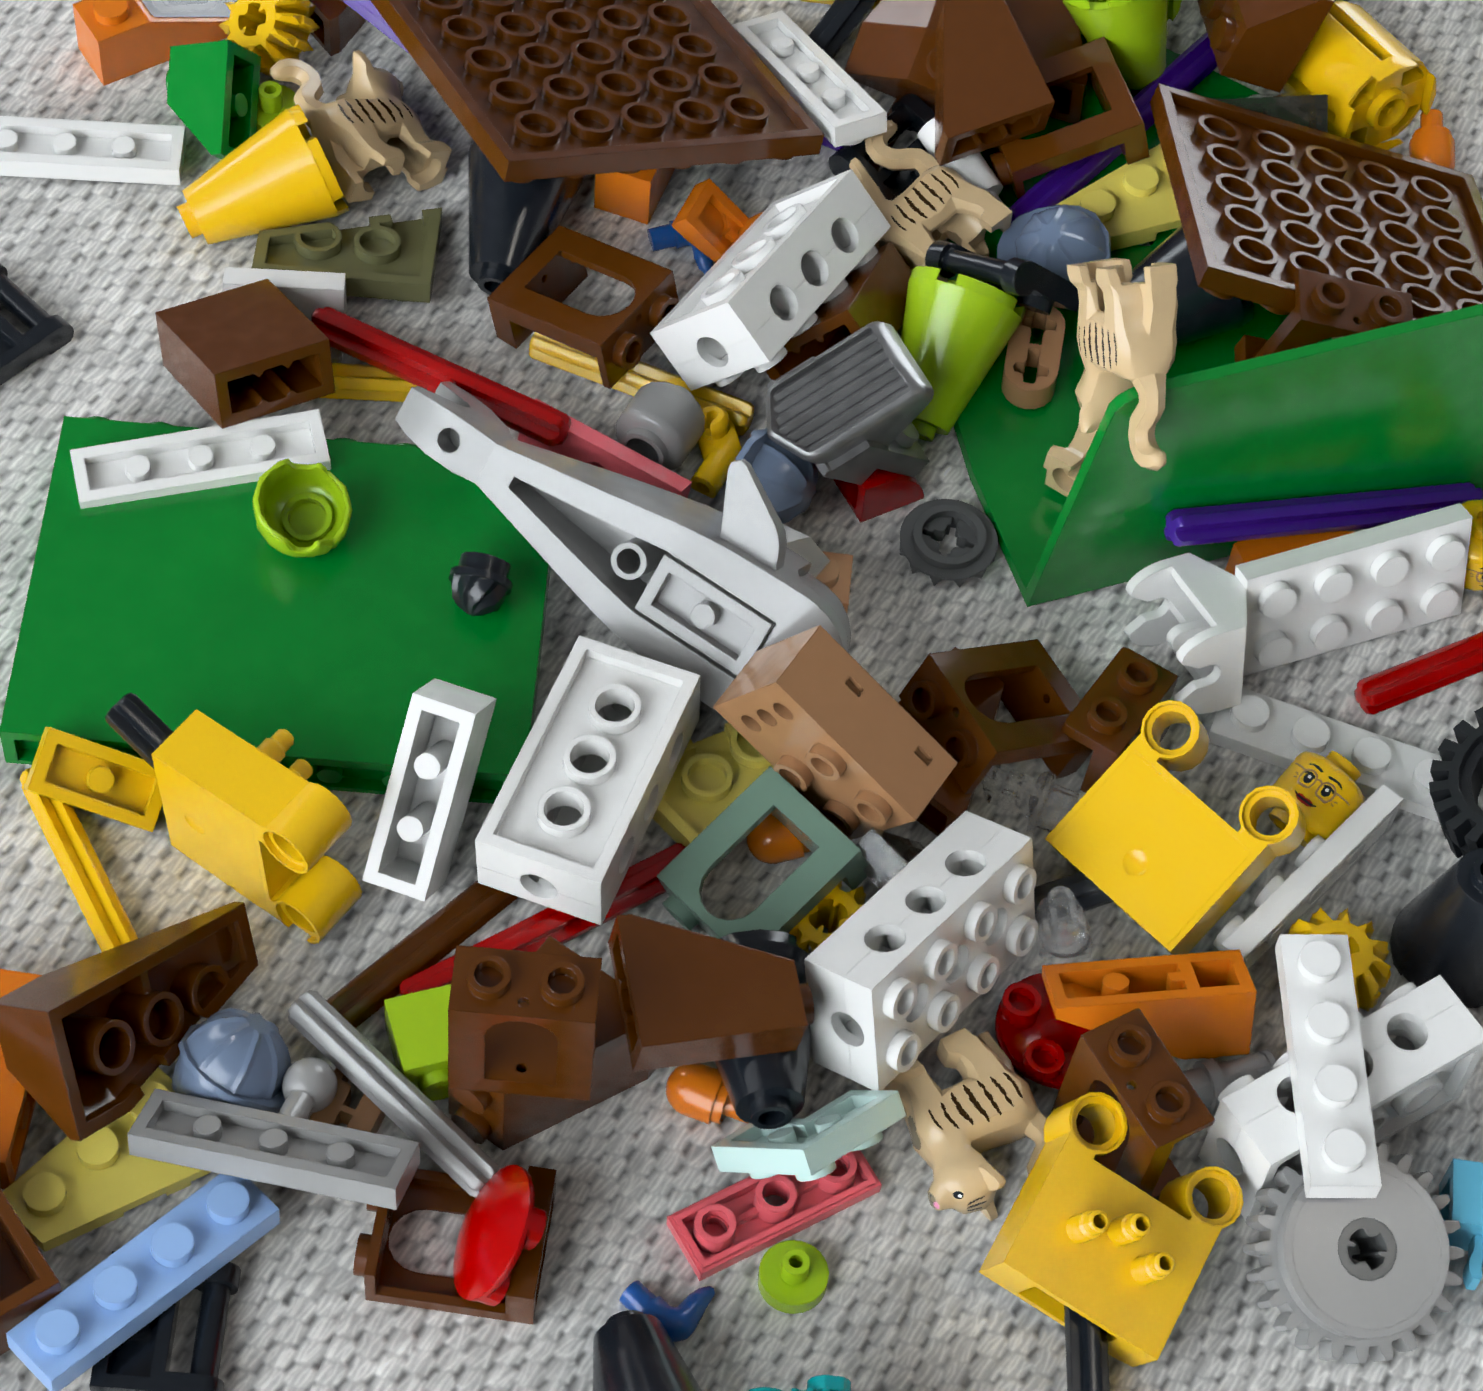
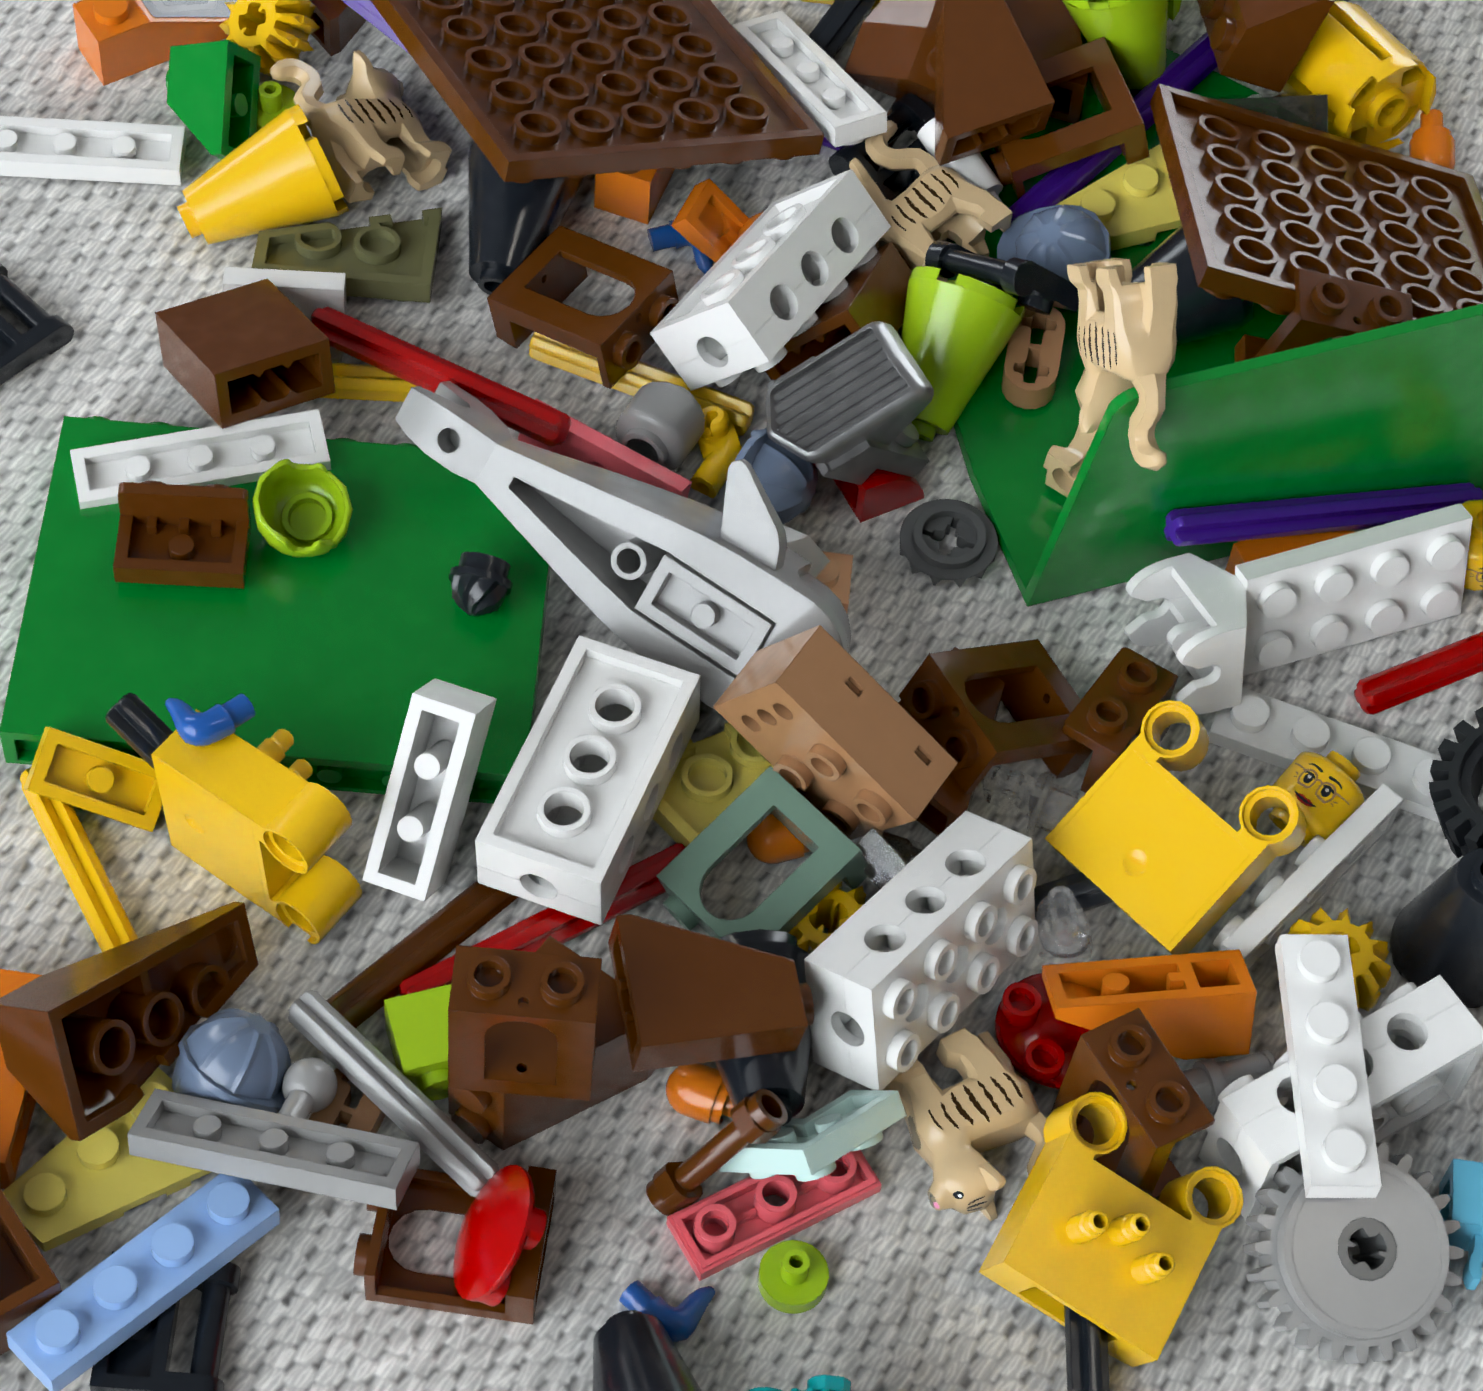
(182, 535): none -> reddish brown bracket
(211, 725): none -> blue animal
(754, 1122): none -> reddish brown bar

